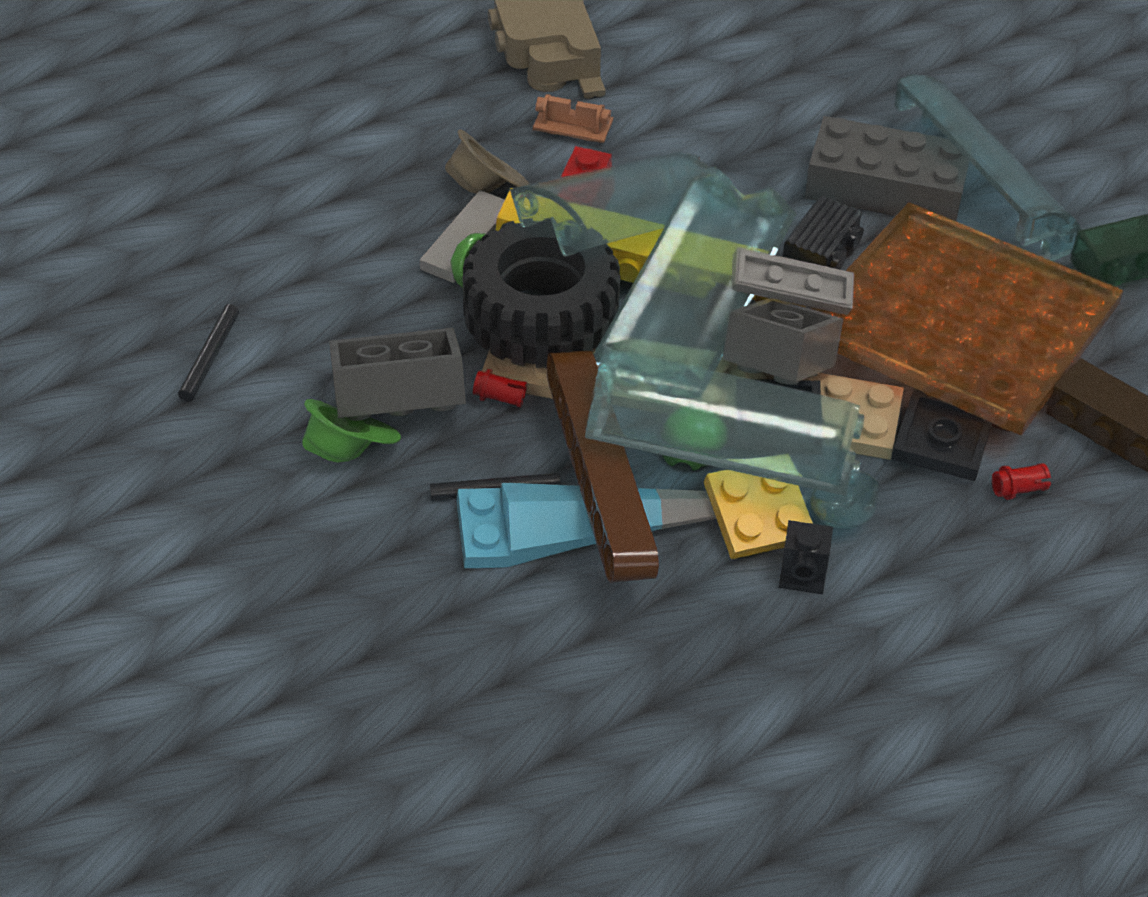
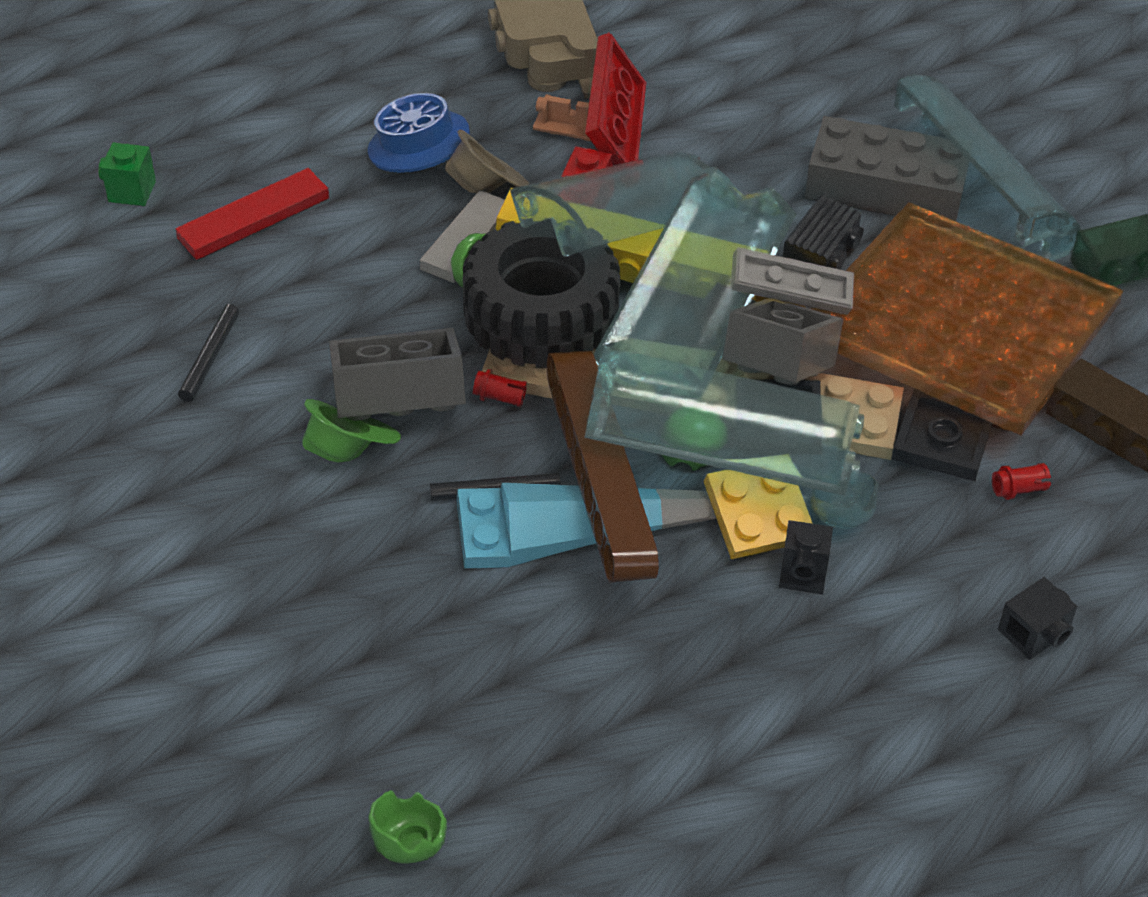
(127, 174): none -> green brick
(252, 213): none -> red tile
(406, 828): none -> bright green hair
(415, 133): none -> blue wheel
(615, 102): none -> red tile
(1038, 618): none -> black brick

